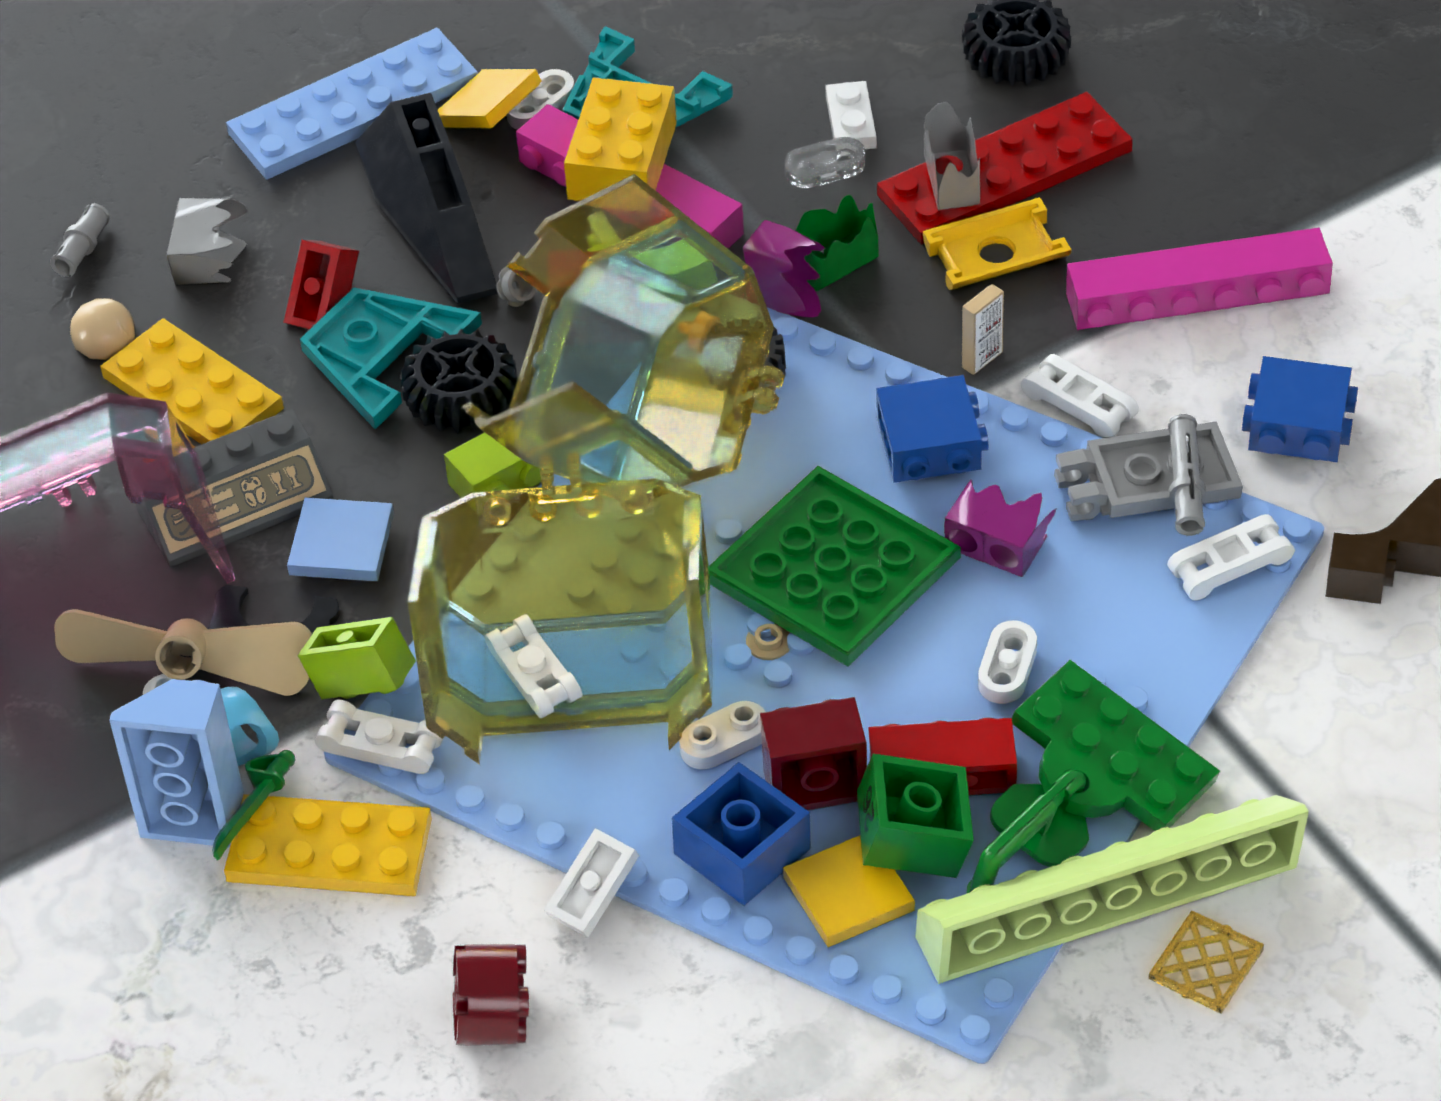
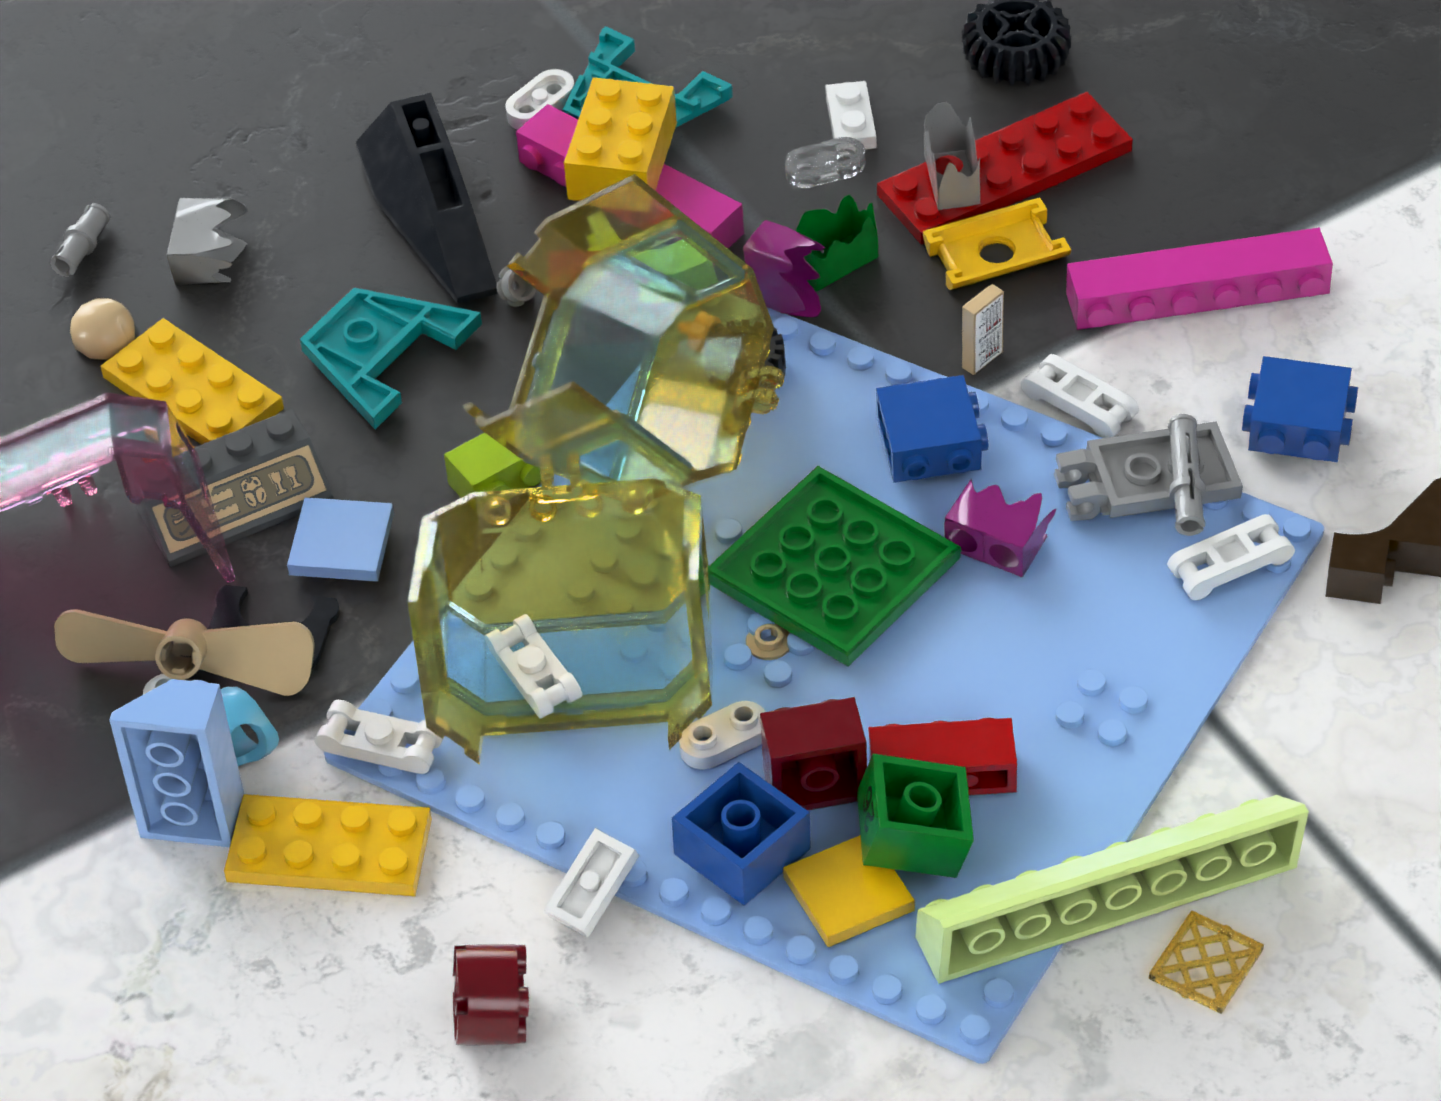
(266, 777): green sword -> none
(319, 282): red slope -> none
(347, 103): light blue plate -> none
(357, 658): lime brick -> none
(458, 370): black gear -> none
(488, 97): yellow tile -> none
(1005, 665): white plate -> none
(1095, 747): green plate -> none

